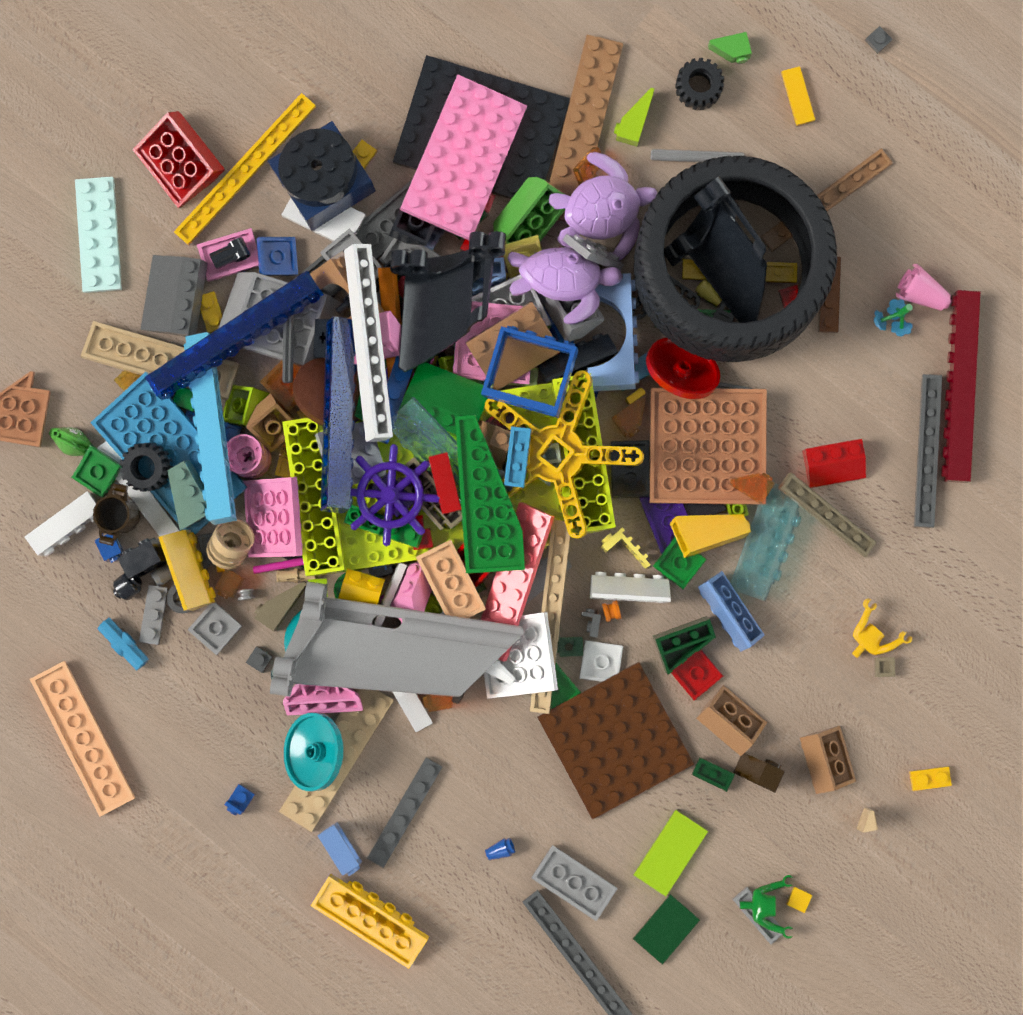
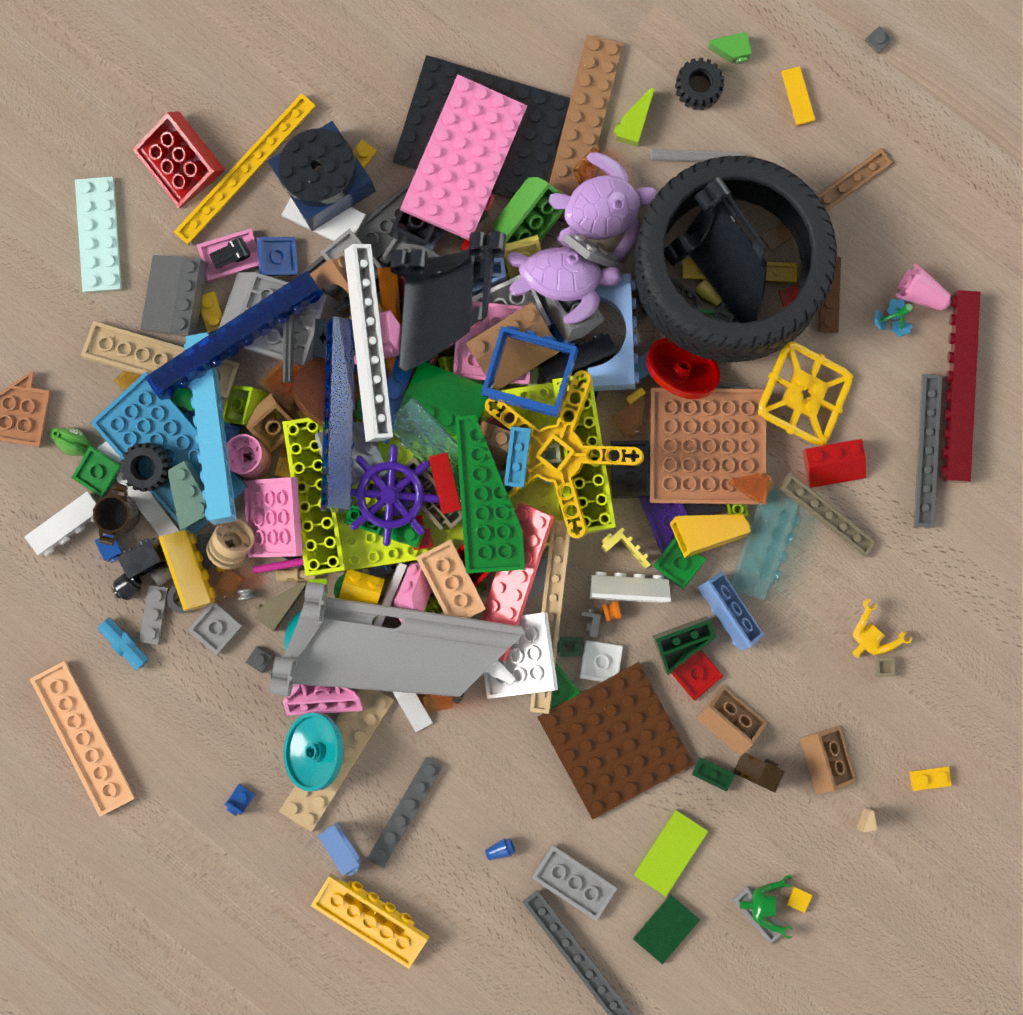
(794, 398): none -> yellow plate

